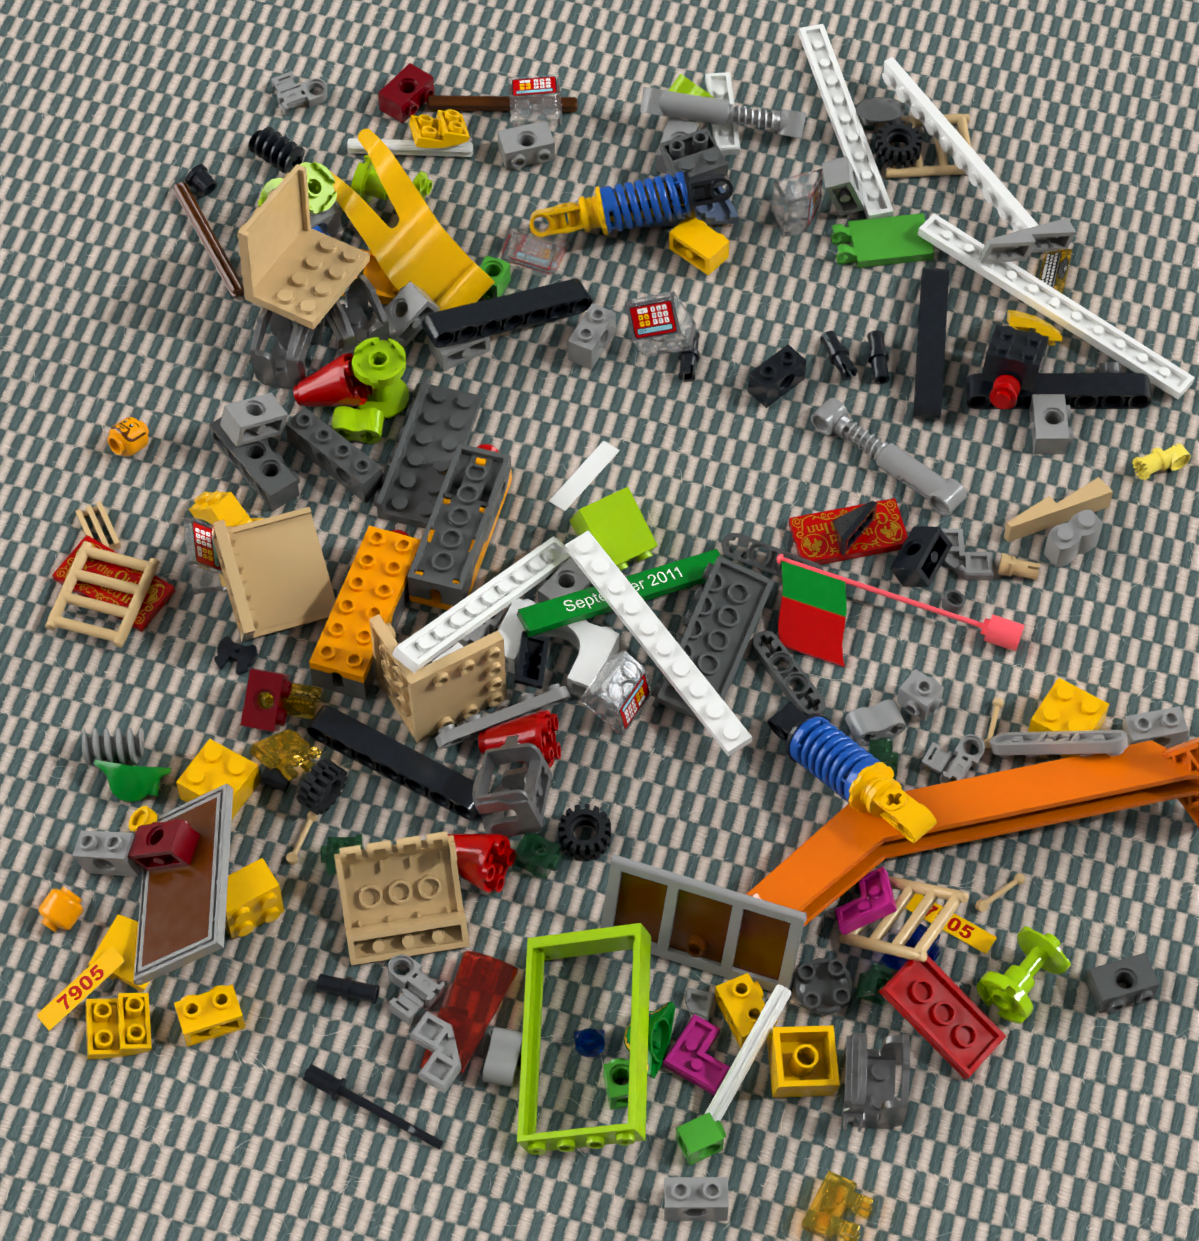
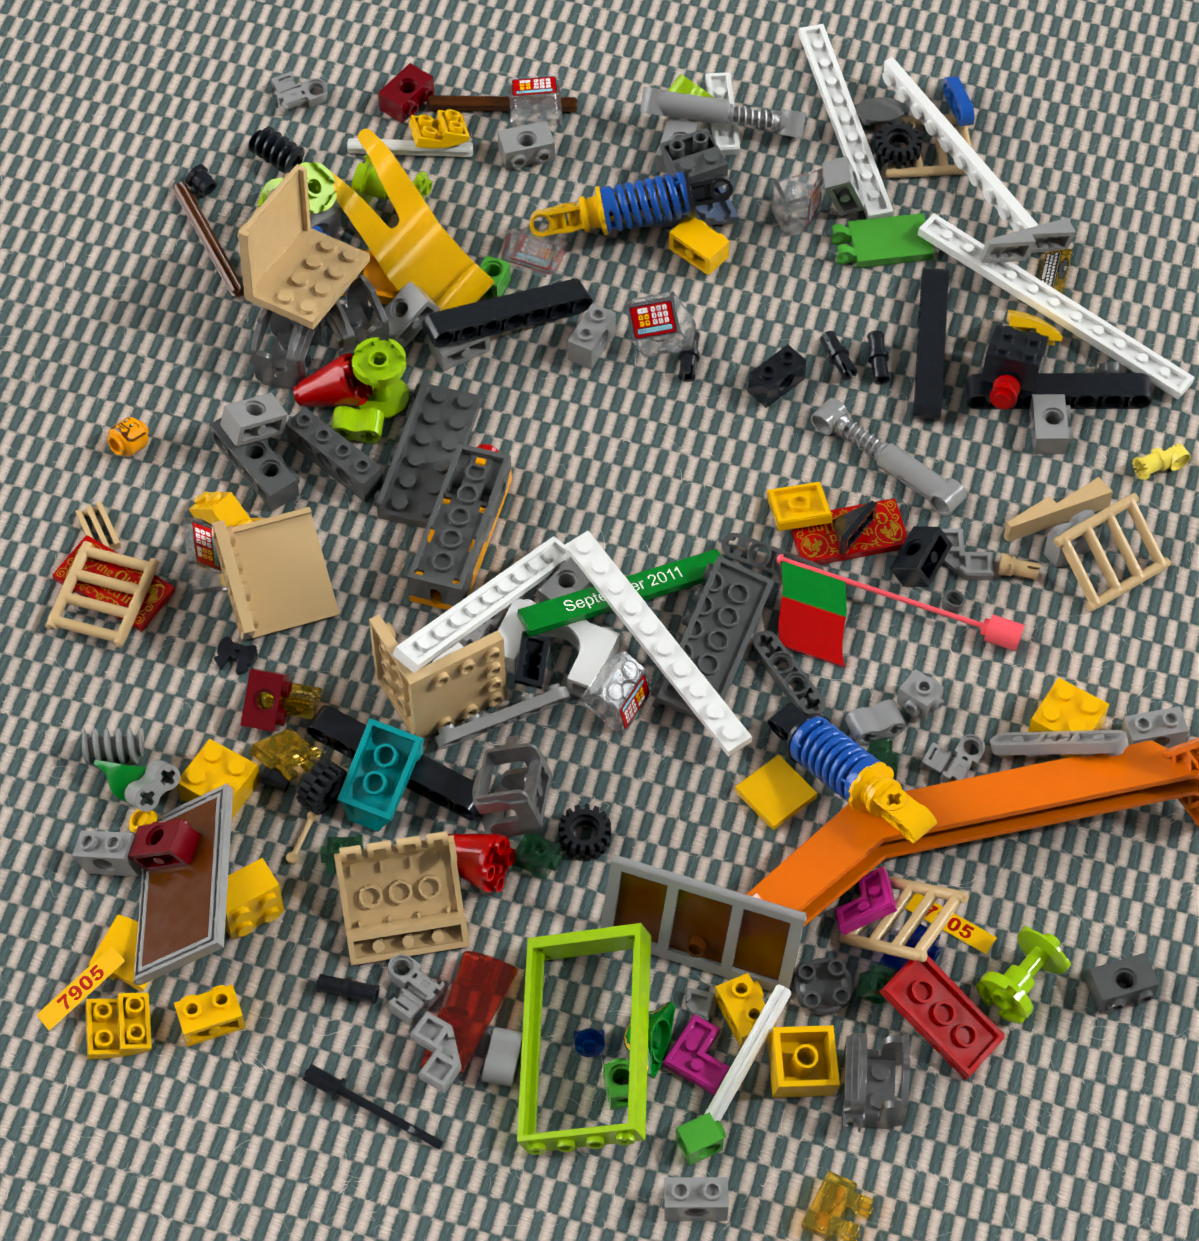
(60, 909): light orange head -> none
(152, 785): none -> light grey axle
(372, 587): light orange piece -> none
(379, 774): none -> teal slope
(533, 728): red cone -> none
(584, 475): white sticker -> none
(617, 528): lime slope -> none
(776, 792): none -> yellow tile
(799, 506): none -> yellow tile
(958, 101): none -> blue beam
(982, 905): tan hinge -> none
(997, 703): tan hinge -> none
(1086, 528): none -> tan bar

